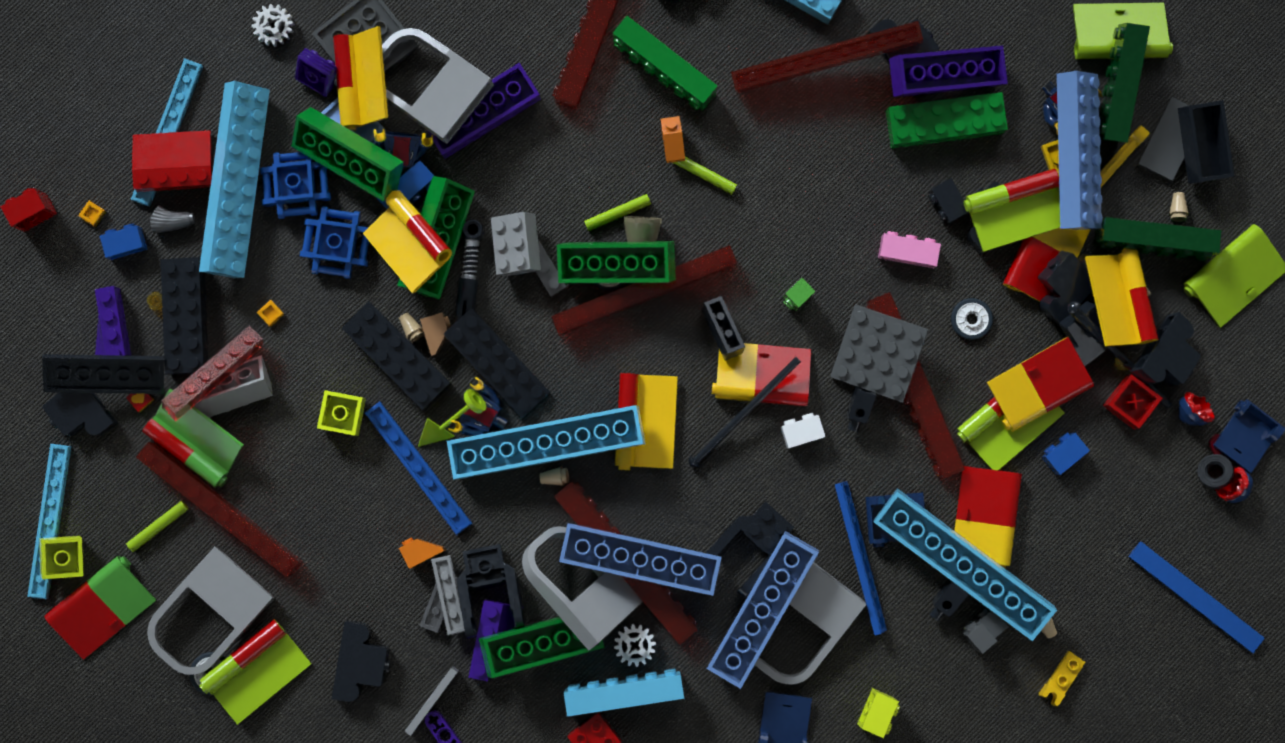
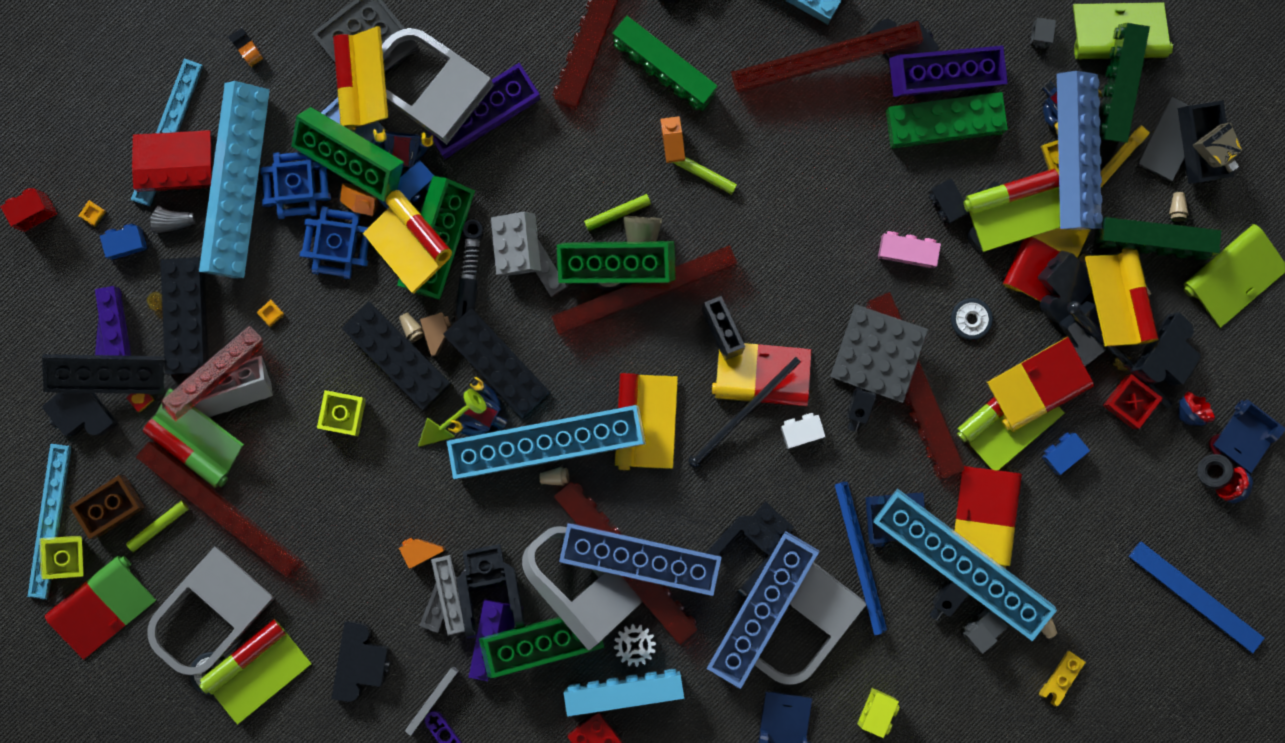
(107, 507): none -> reddish brown brick
(246, 46): none -> leg
(265, 27): white gear -> none
(315, 72): dark purple brick -> none
(358, 199): none -> orange slope
(418, 468): blue tile -> none
(798, 295): bright green brick -> none
(1042, 33): none -> dark grey brick
(1220, 147): none -> dark tan torso

